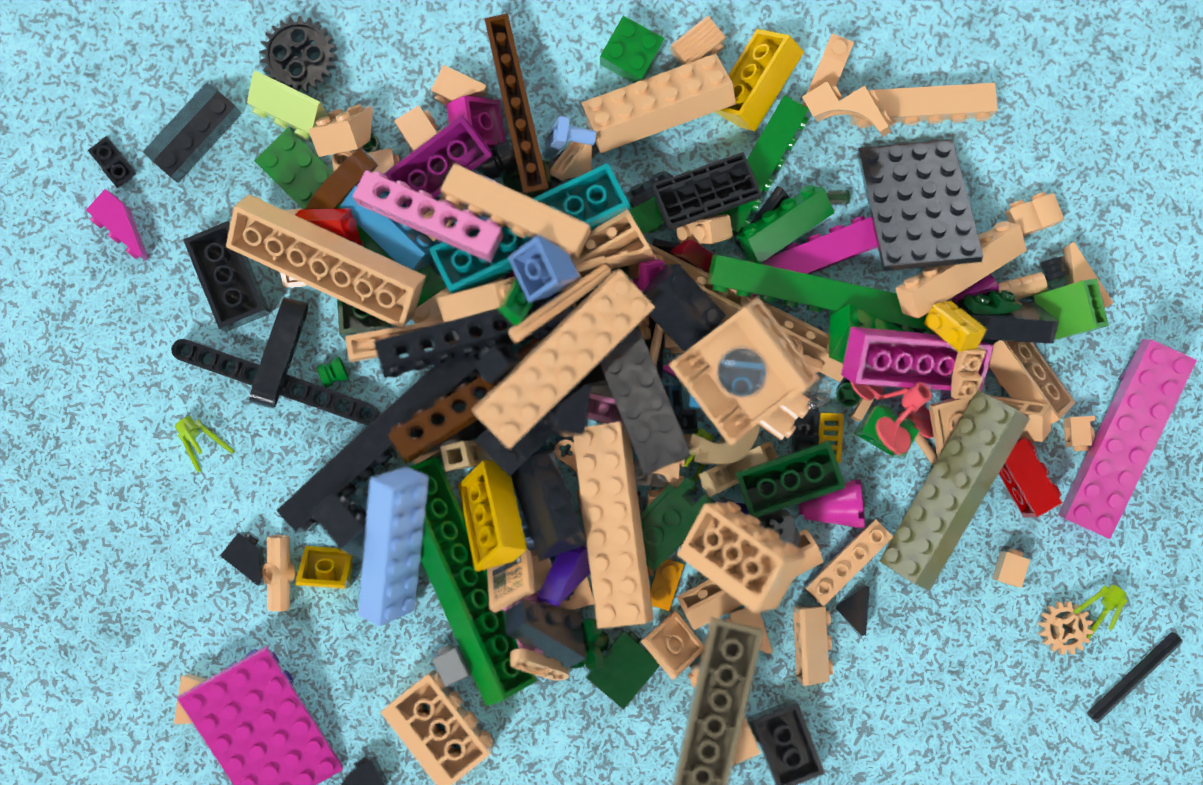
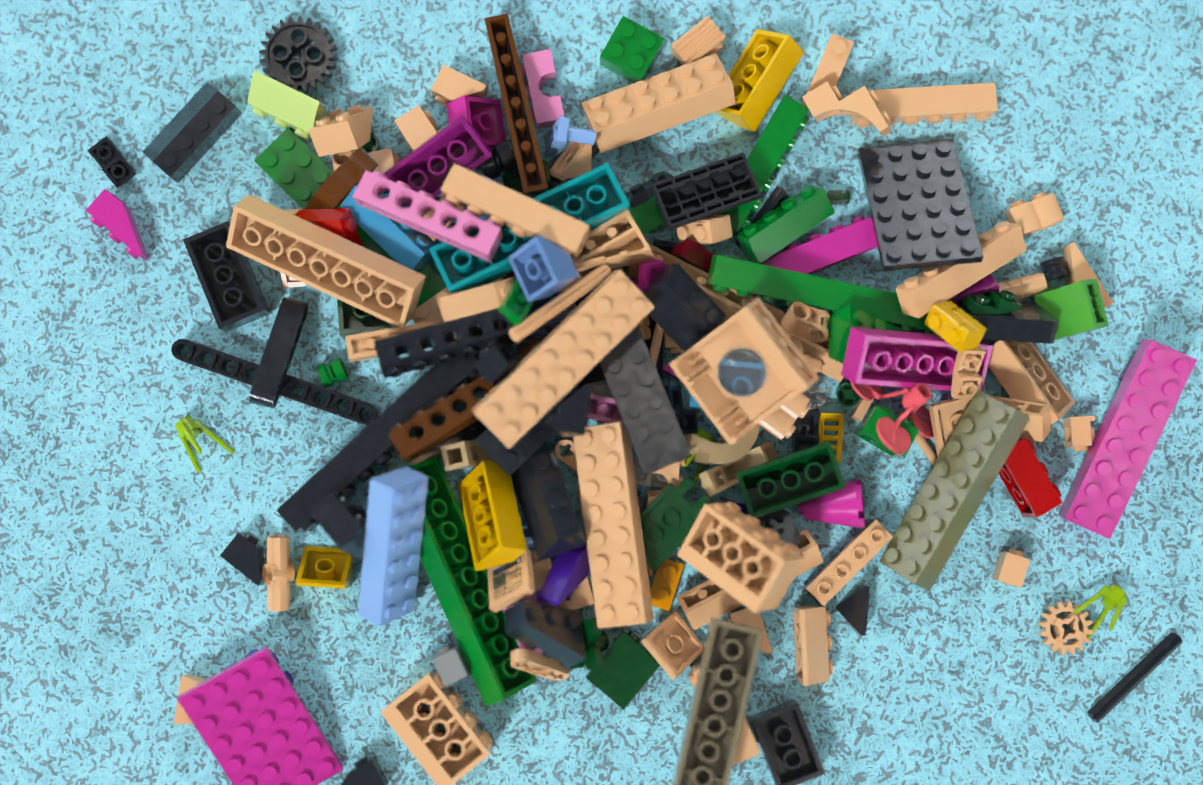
(539, 68): none -> bright pink arch
(806, 320): none -> light nougat piece

